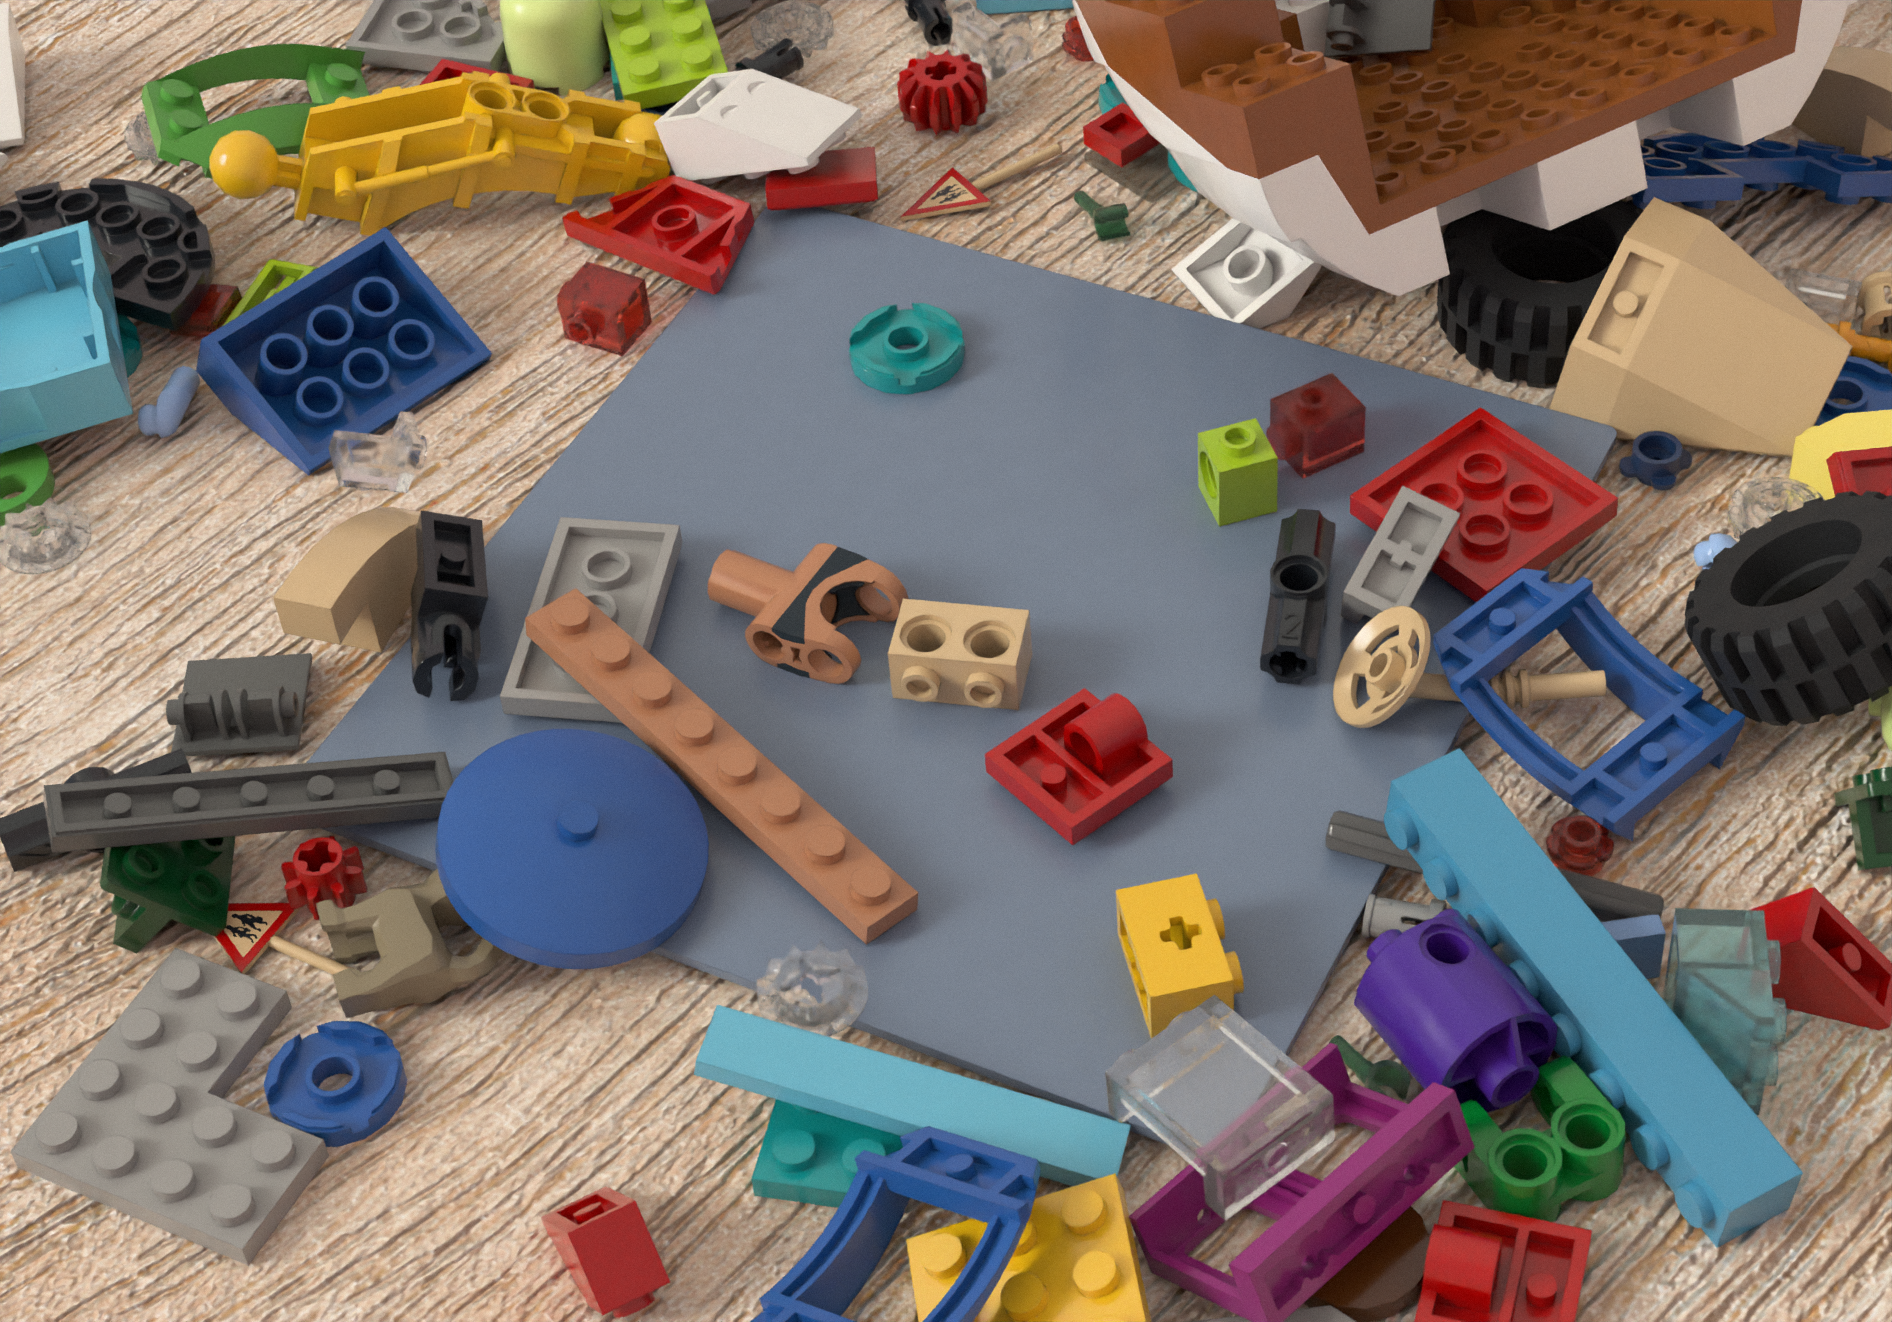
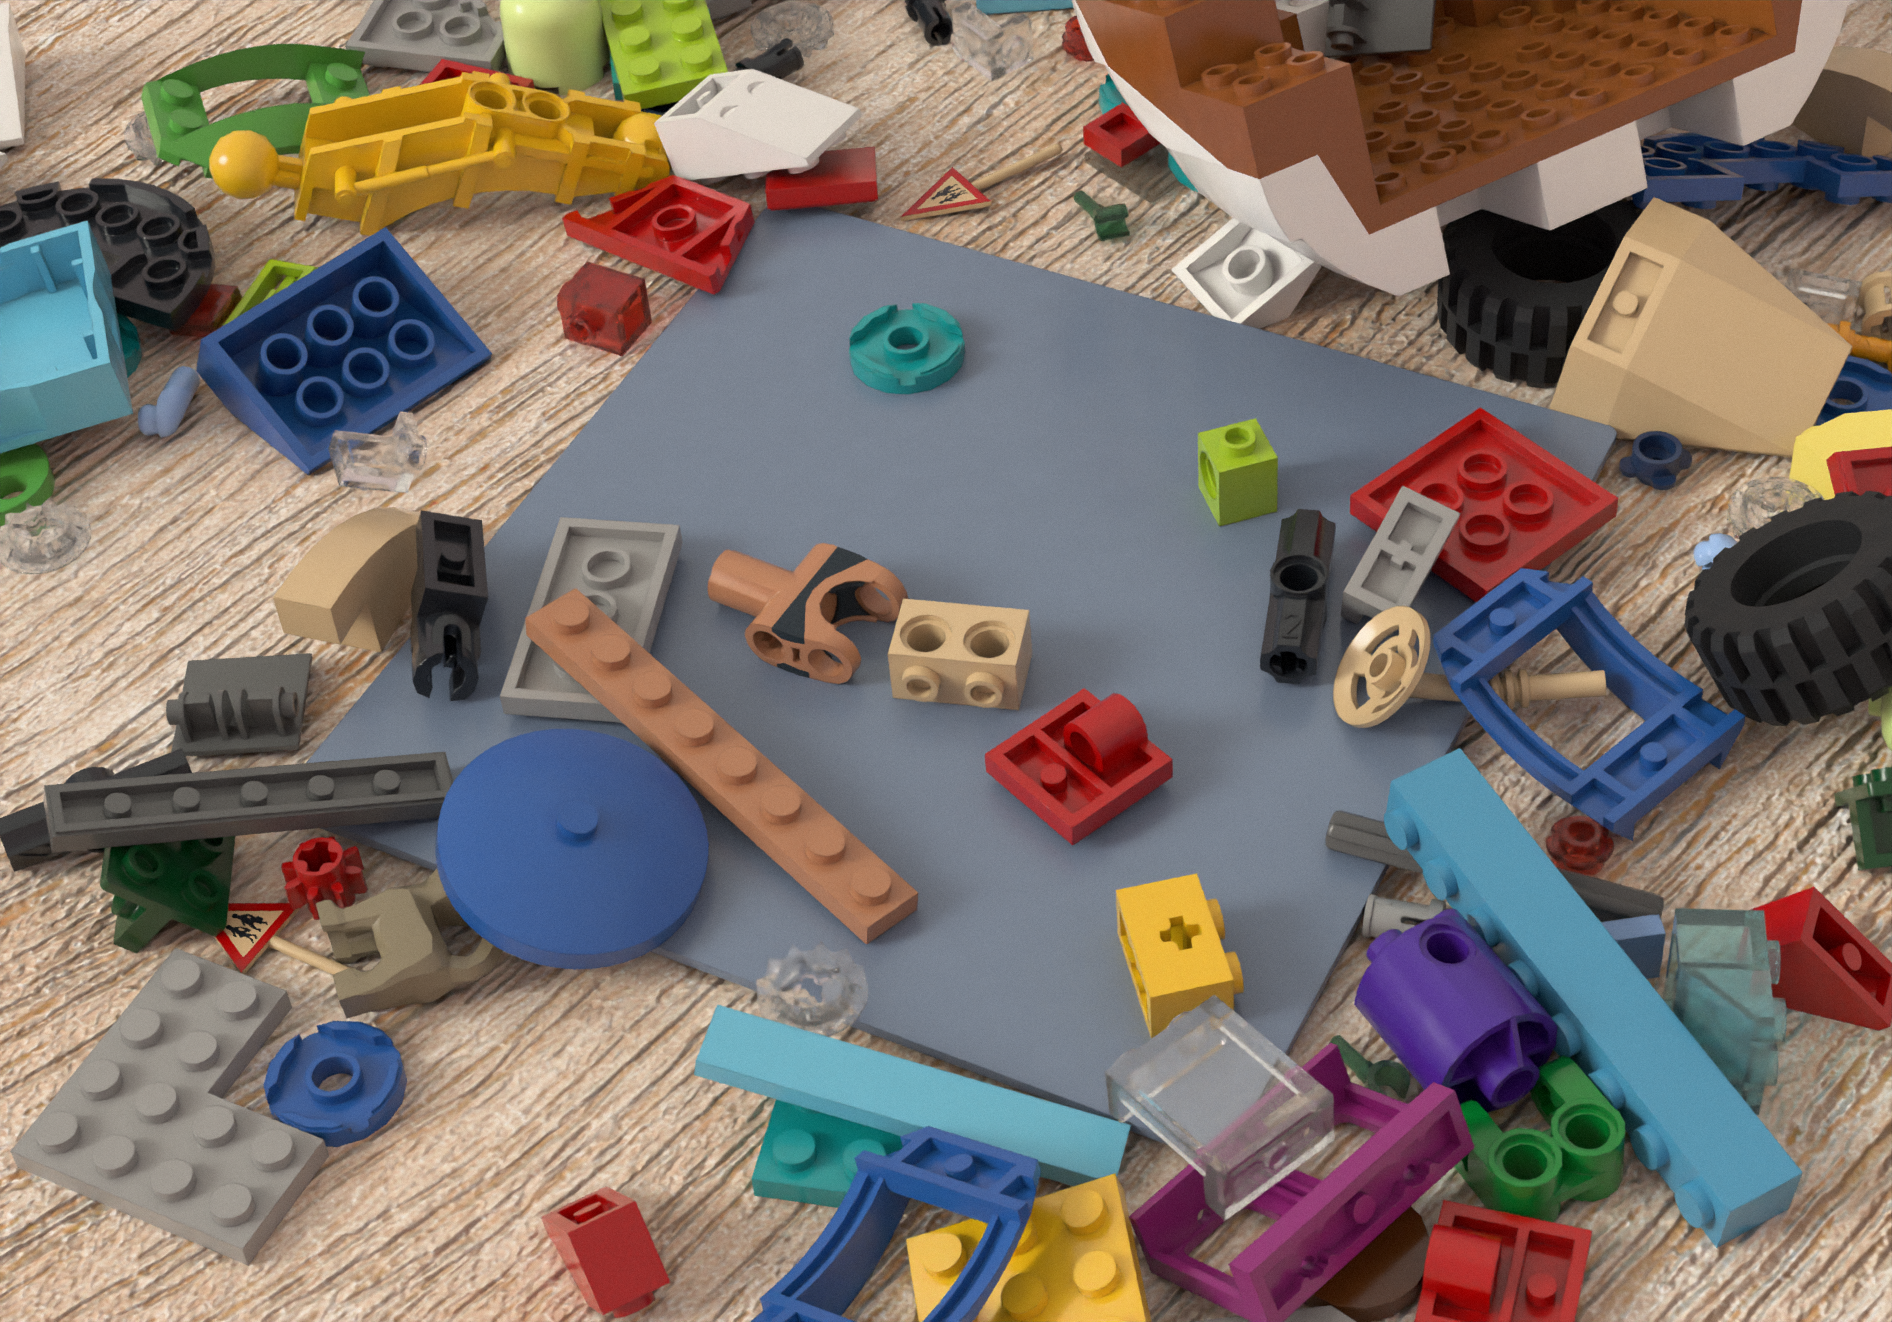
(942, 92): red gear -> none
(1316, 425): clear red brick -> none

